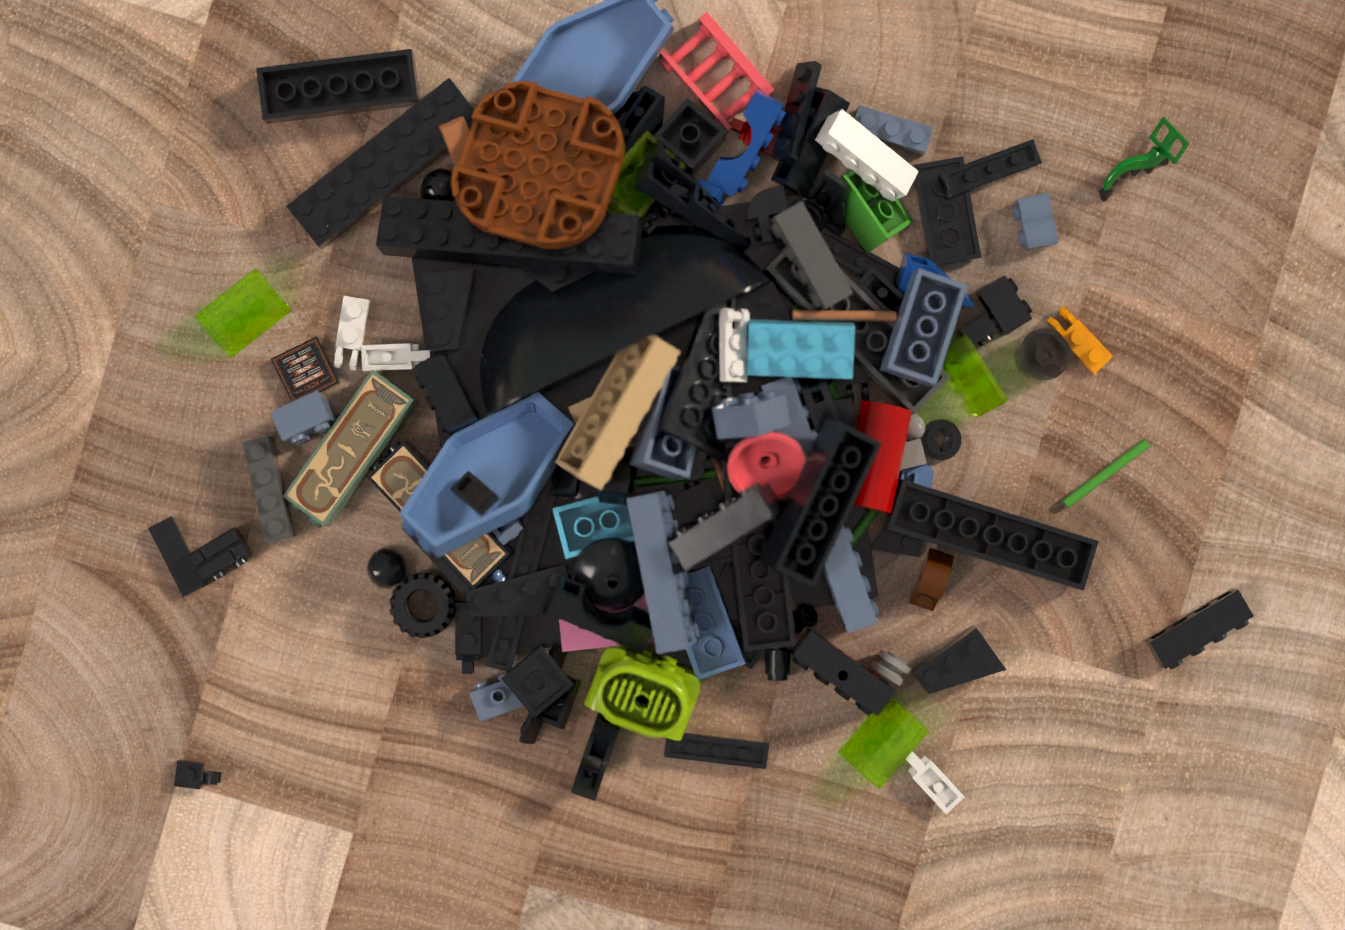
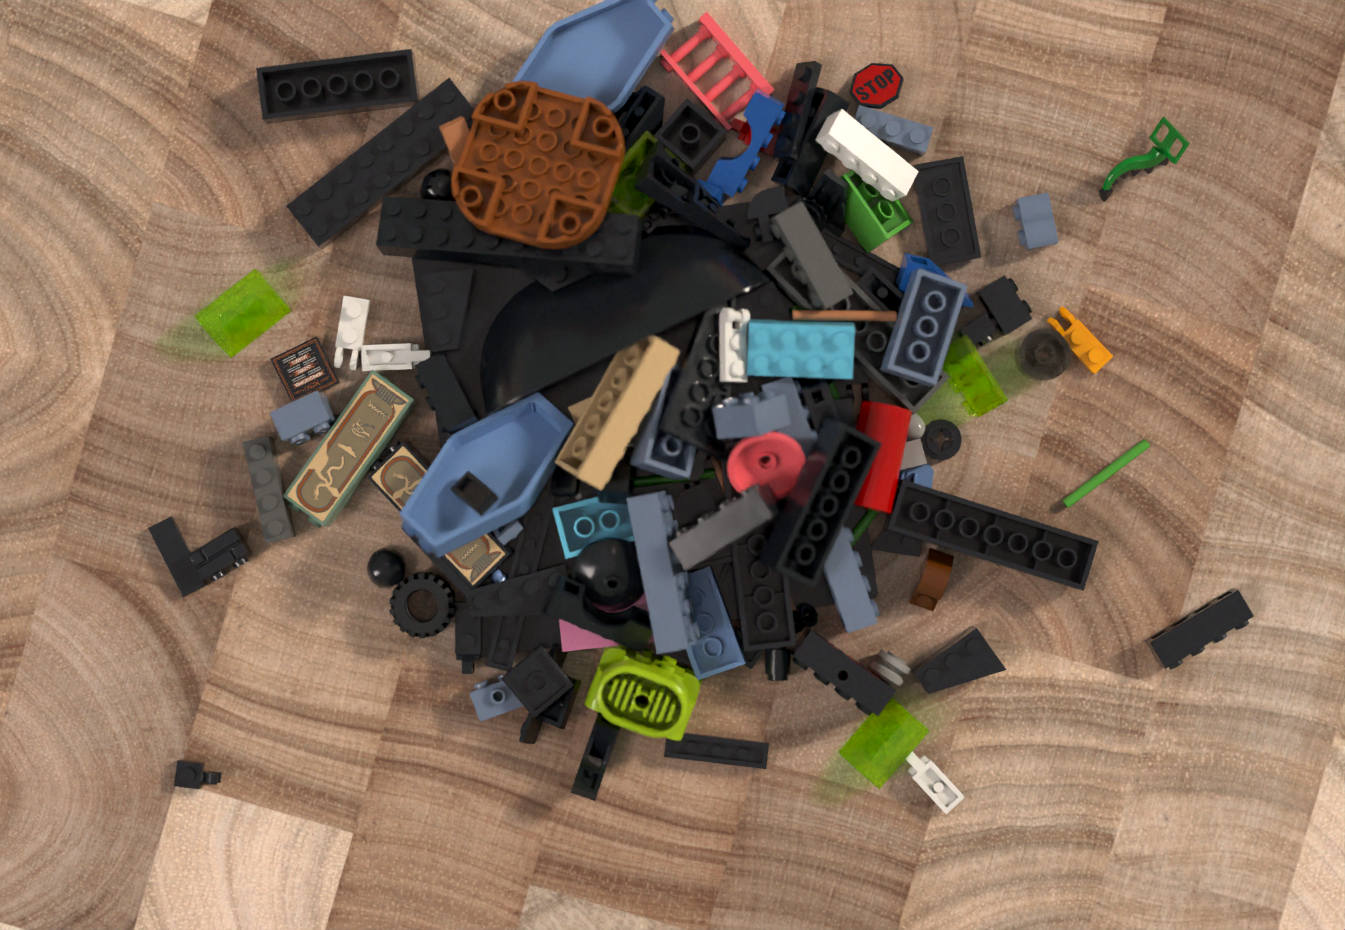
(876, 85): none -> piece
(990, 168): black tile -> none

